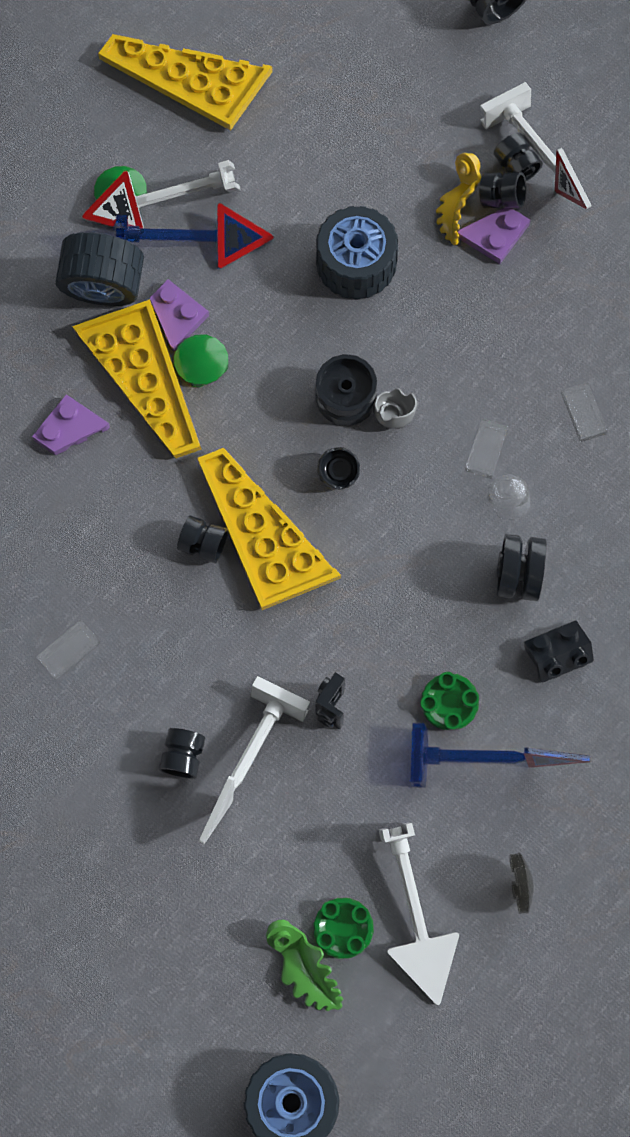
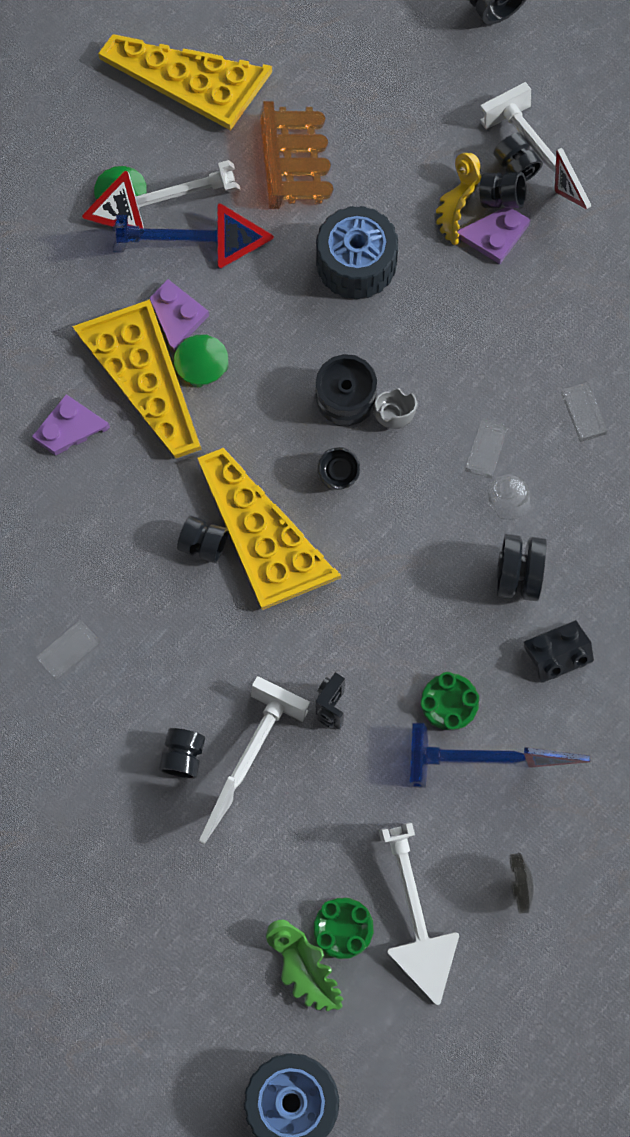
(99, 269): black wheel -> none
(277, 167): none -> clear orange fence

